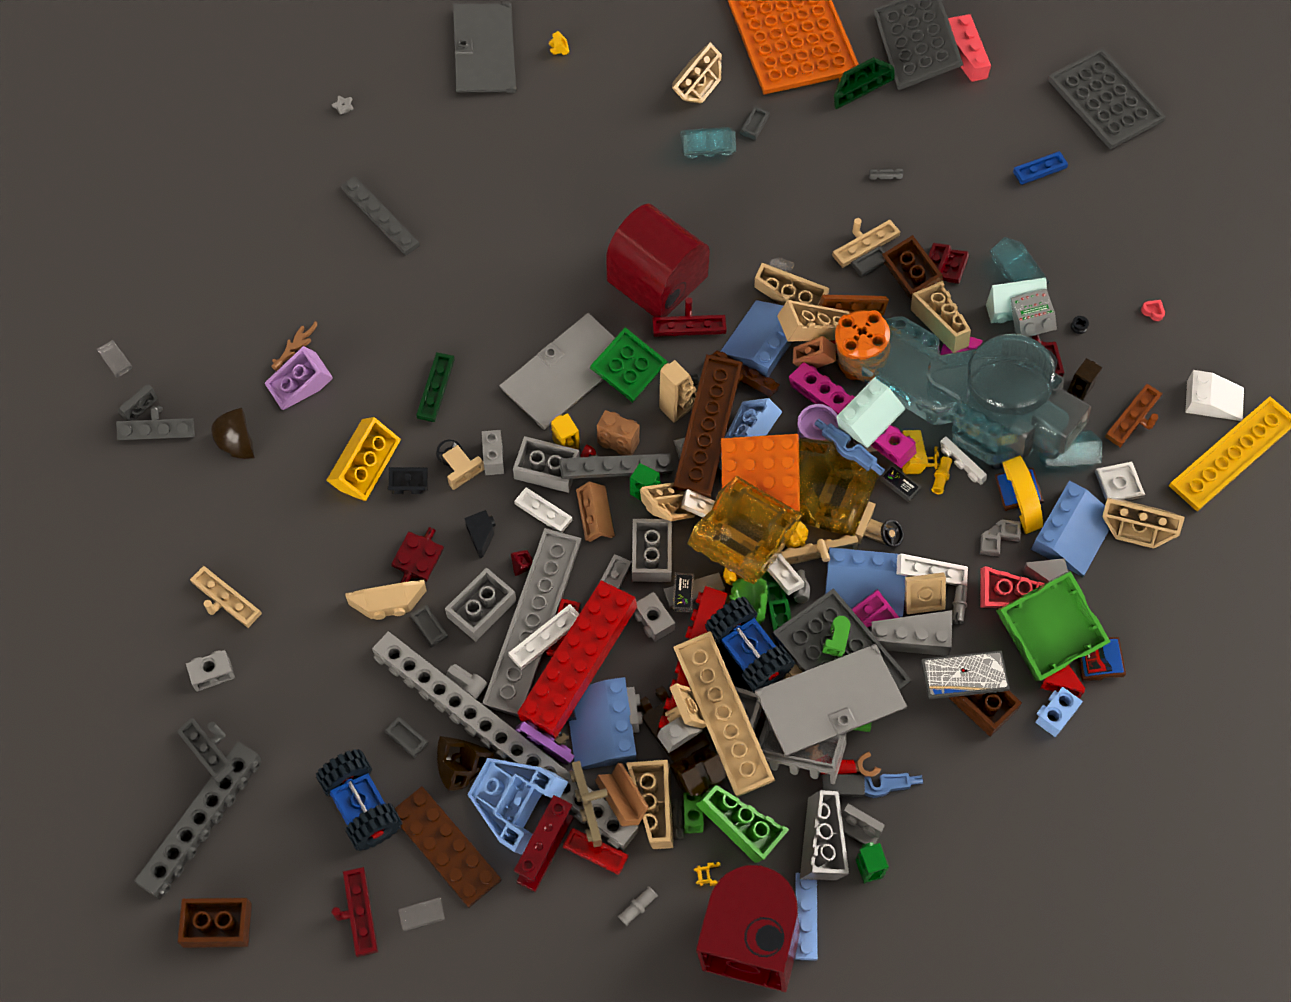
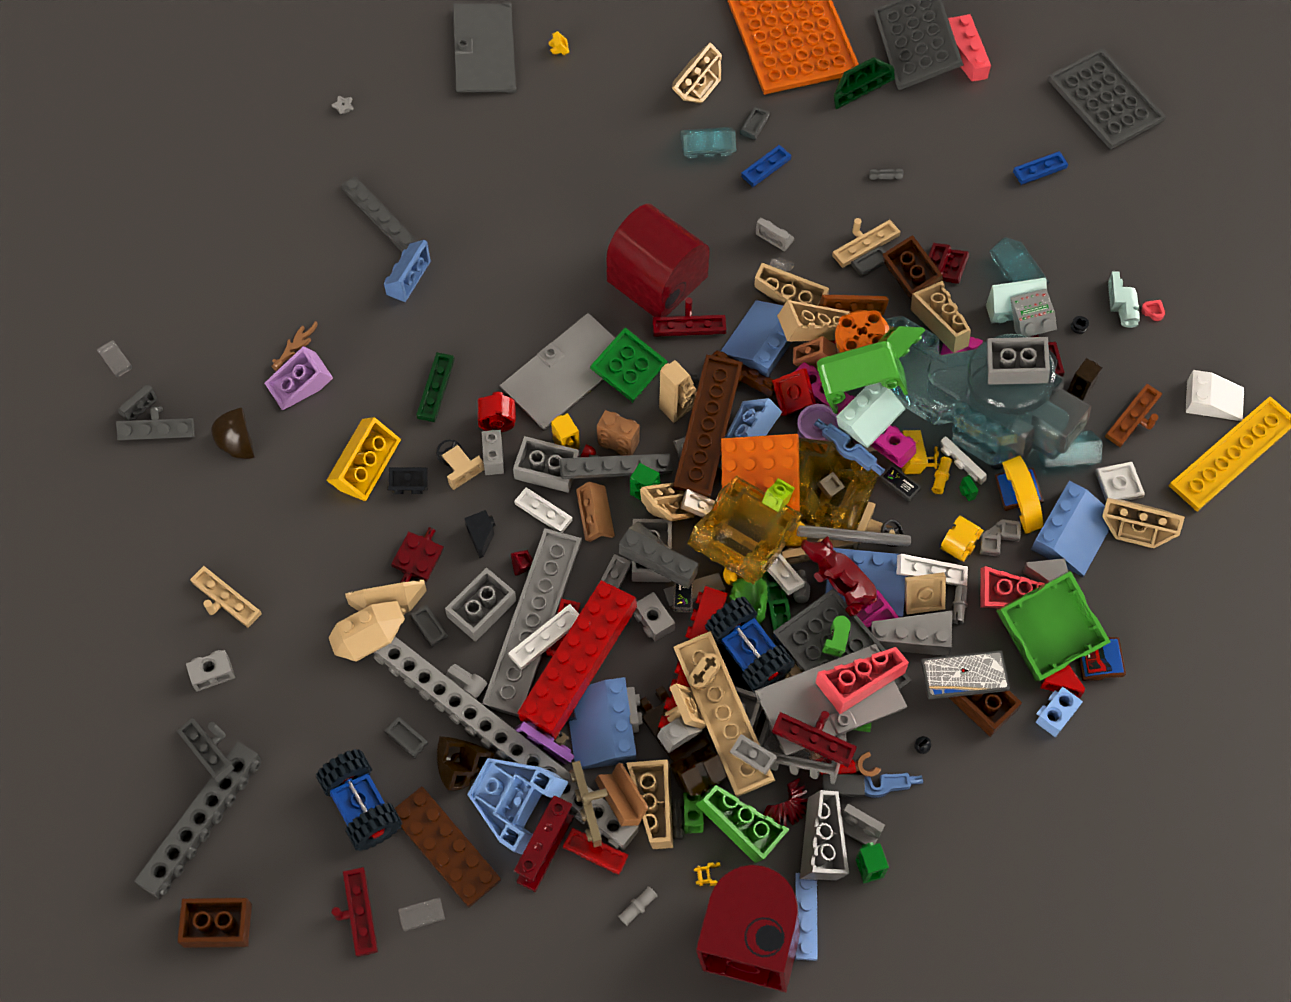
(366, 630): none -> tan wedge
(408, 271): none -> medium blue slope
(496, 412): none -> red brick
(649, 551): none -> dark grey wedge
(701, 668): none -> tan beam
(753, 754): none -> light grey plate
(766, 166): none -> blue plate
(773, 234): none -> light grey bracket
(778, 495): none -> lime brick
(790, 808): none -> dark red hair
(794, 392): none -> red plate
(814, 738): none -> dark red plate
(830, 485): none -> dark tan plate
(842, 575): none -> dark red animal
(853, 535): none -> light grey axle
(856, 681): none -> coral wedge
(859, 369): none -> bright green windscreen
(902, 338): none -> bright green slope
(925, 748): none -> black hinge
(961, 538): none -> yellow brick
(968, 488): none -> green plate
(1018, 360): none -> light grey brick
(1123, 300): none -> light aqua plate

